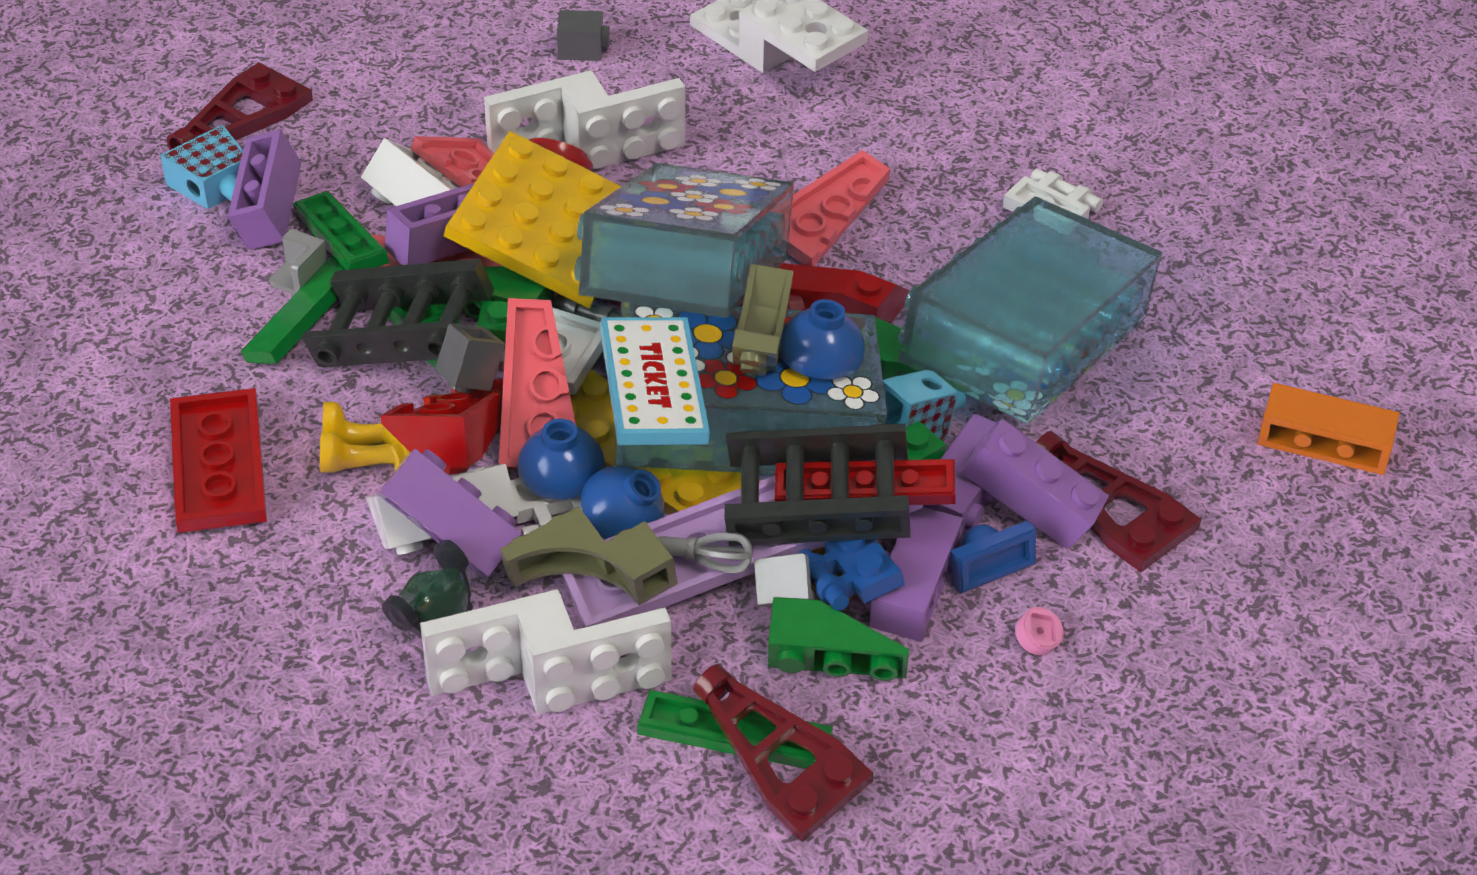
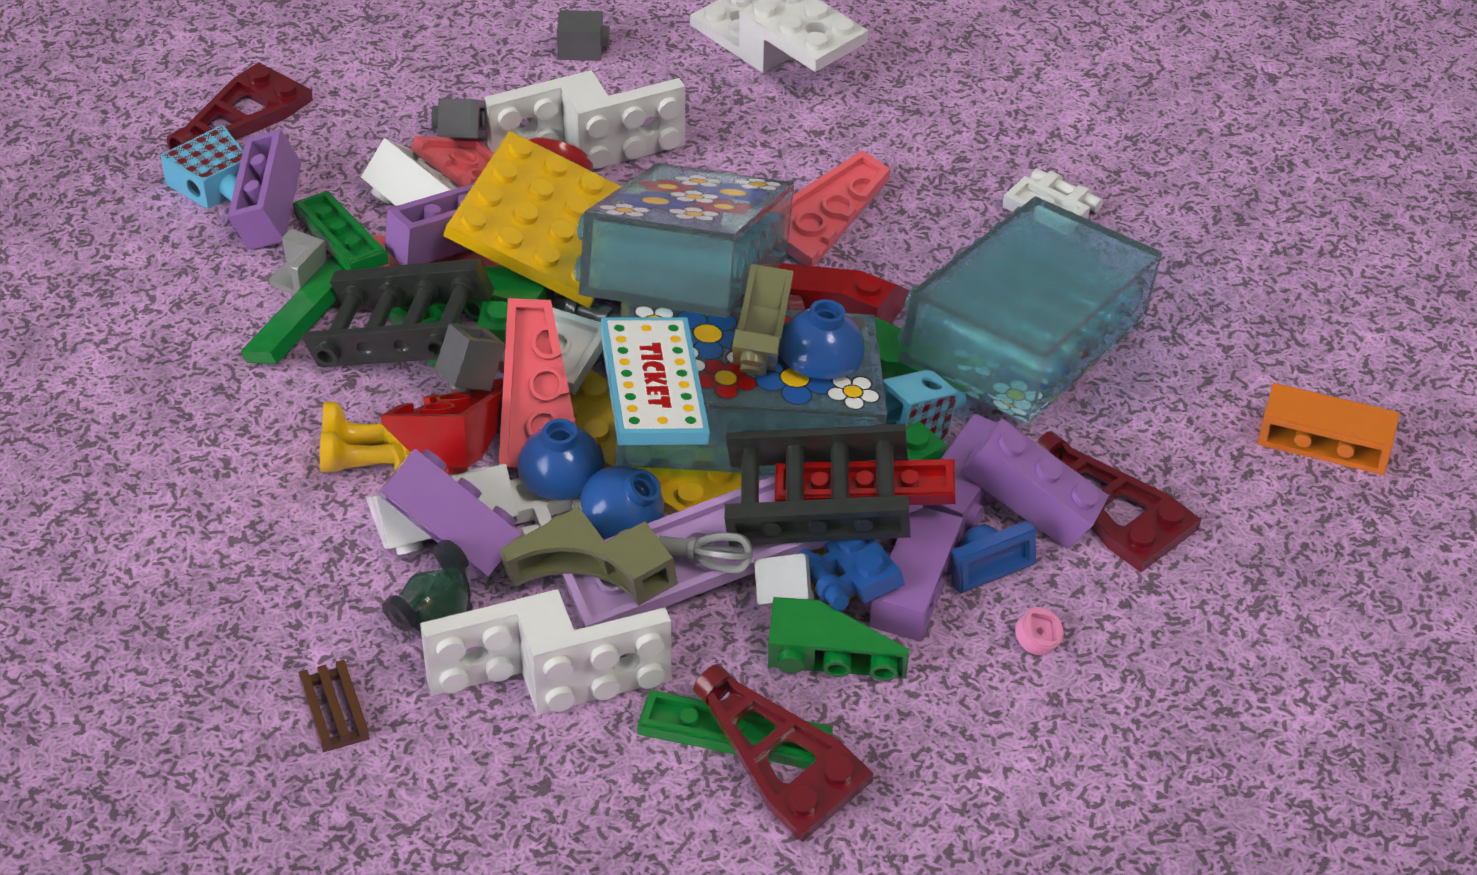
(217, 460): red plate -> none
(325, 678): none -> reddish brown tile
(459, 118): none -> dark grey slope

